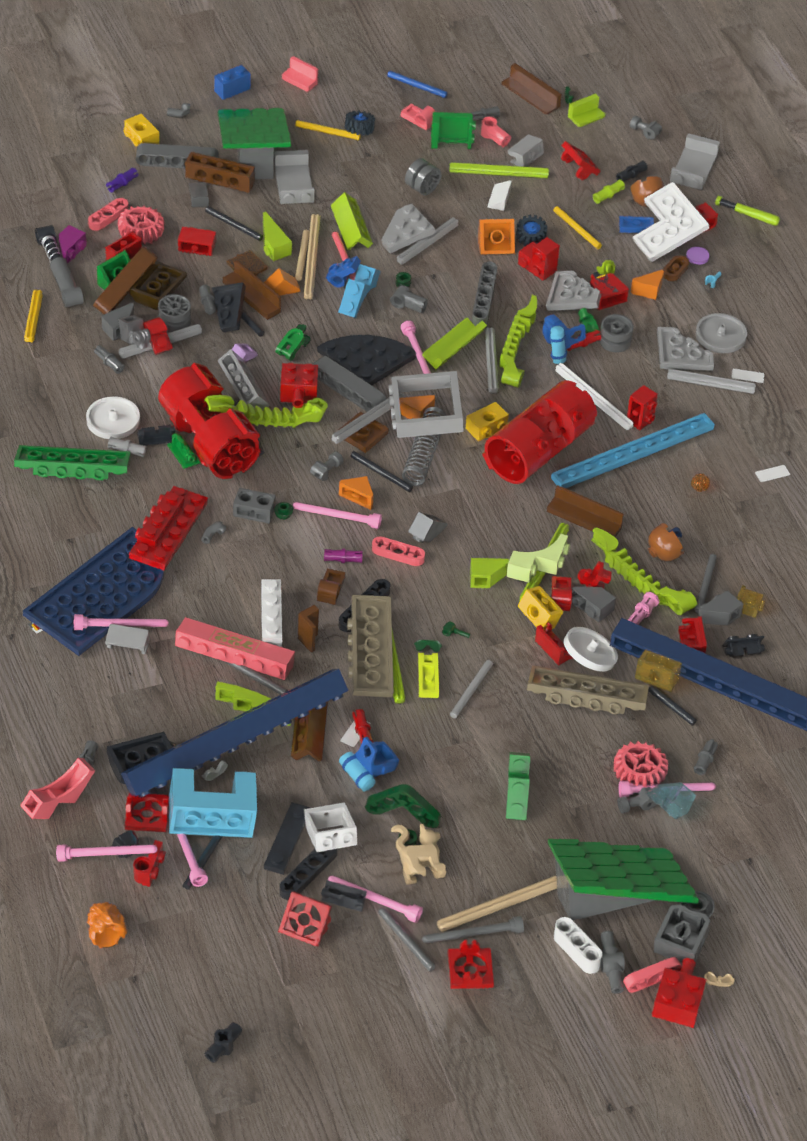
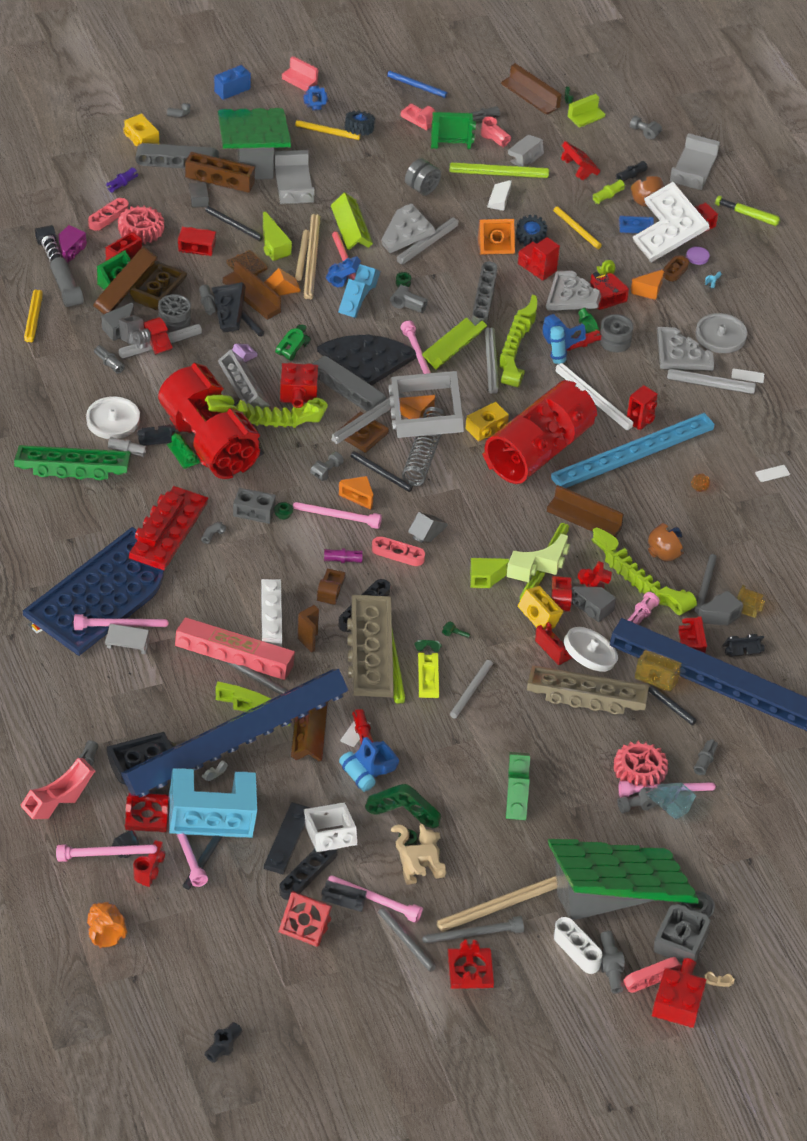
(321, 97): none -> blue brick

